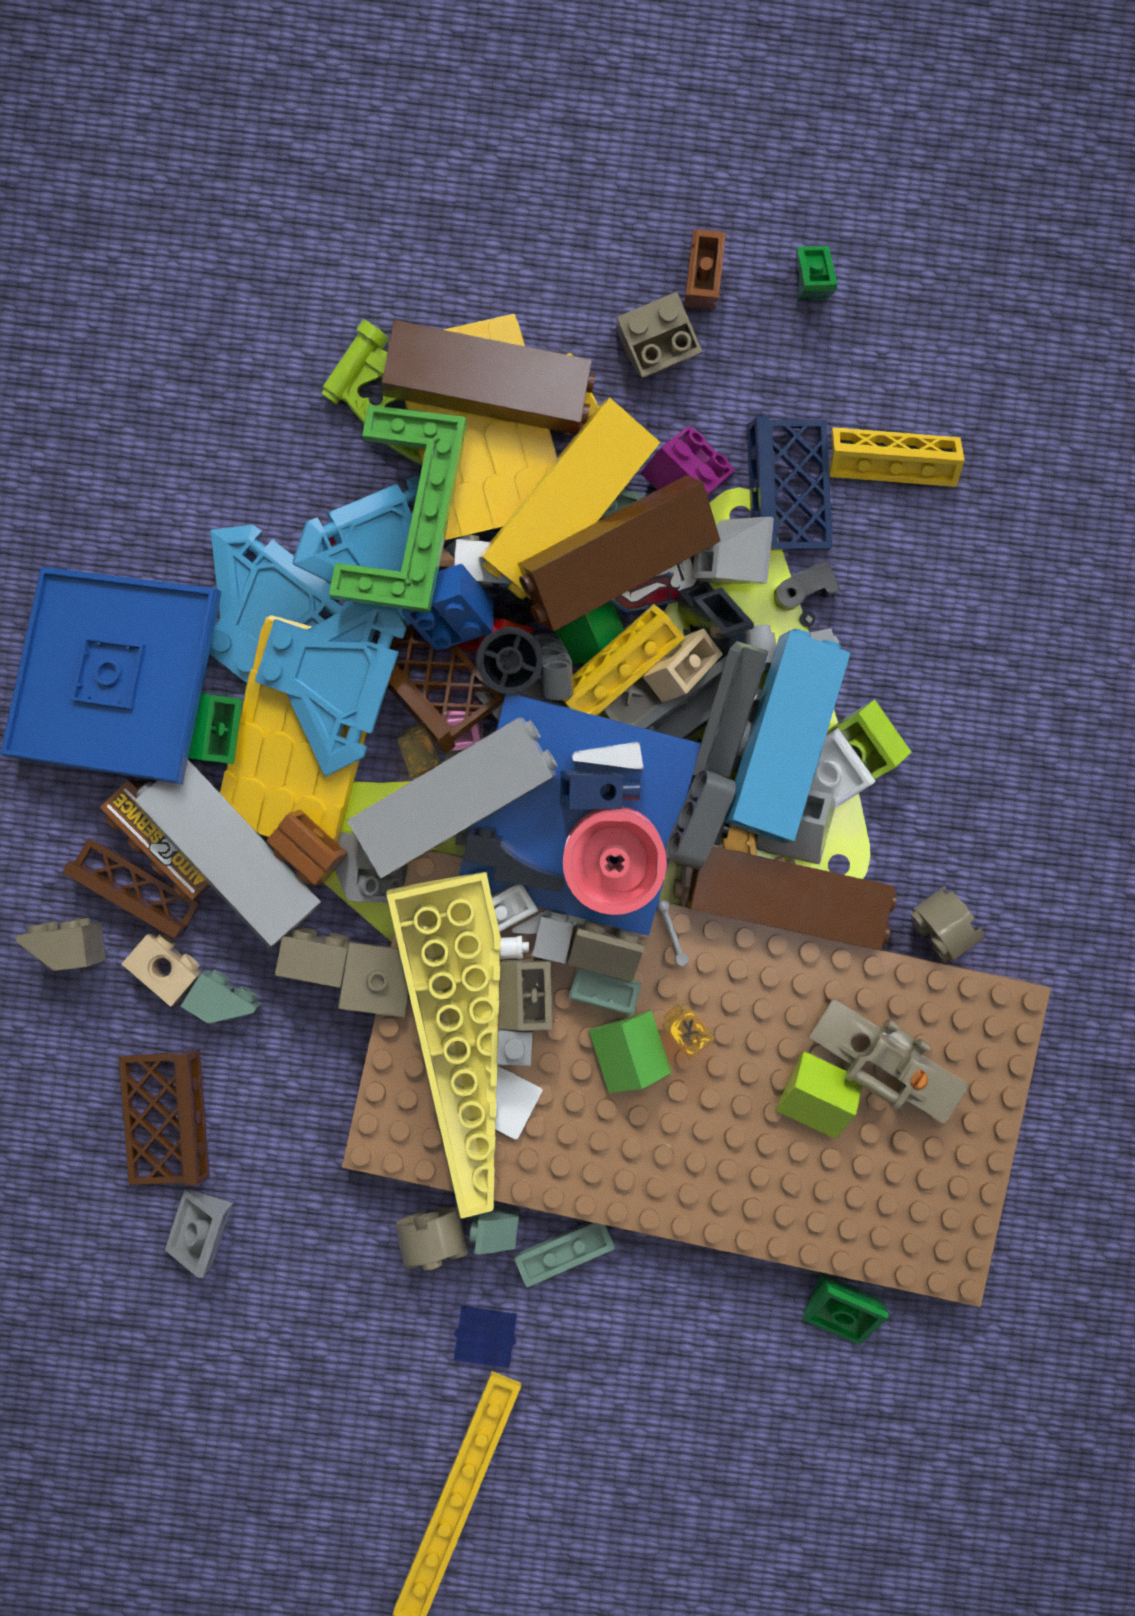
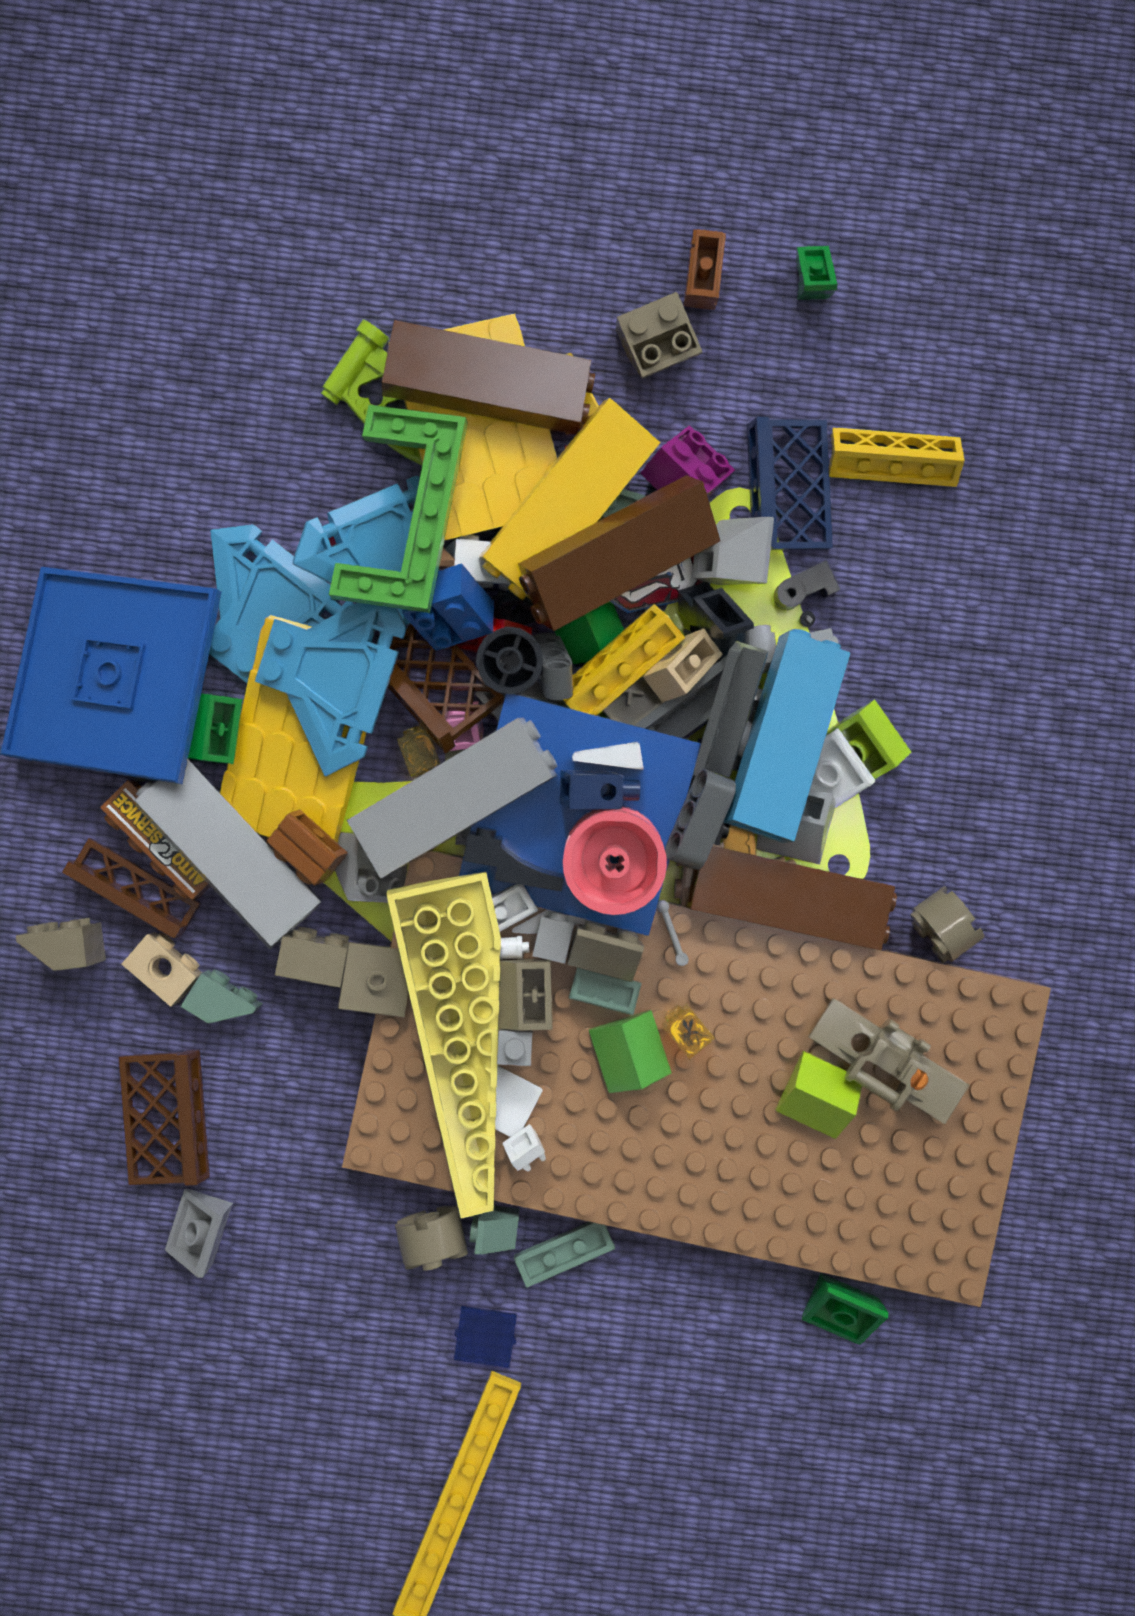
(524, 1148): none -> white tile

